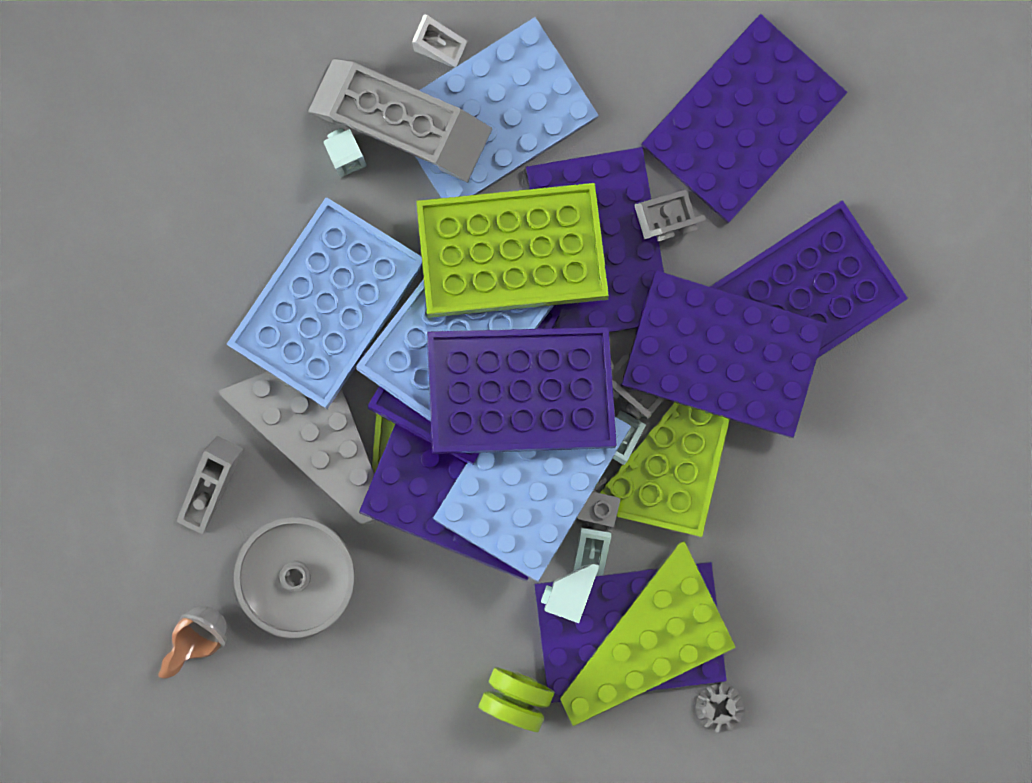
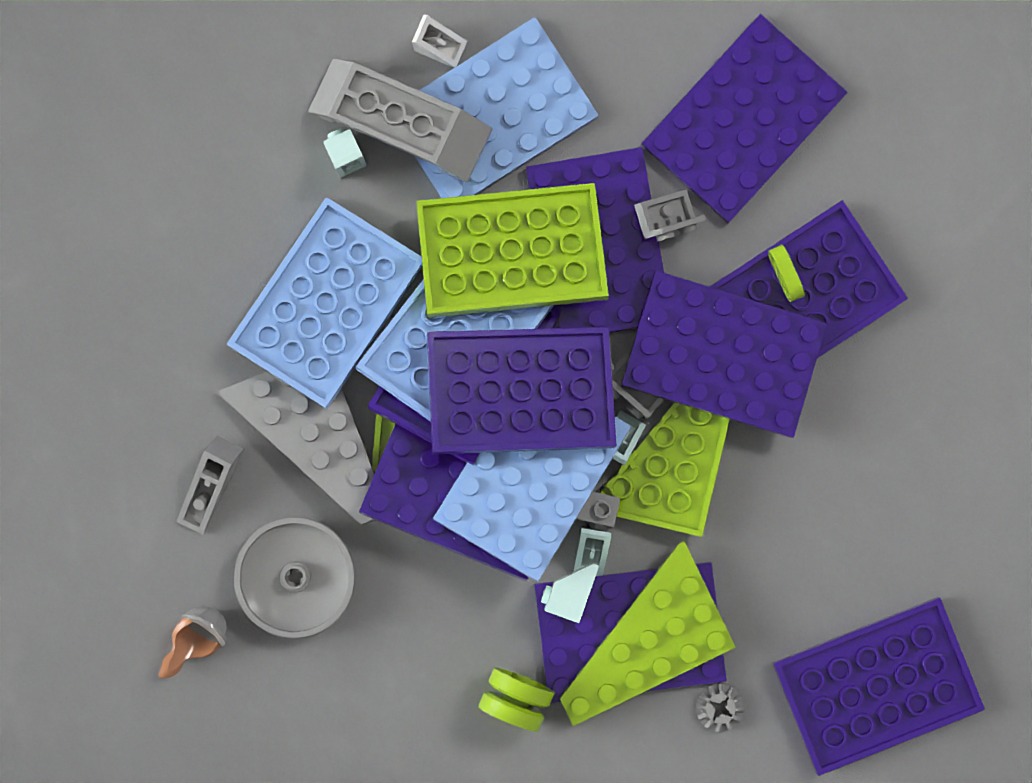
(786, 273): none -> lime beam
(878, 686): none -> dark purple plate

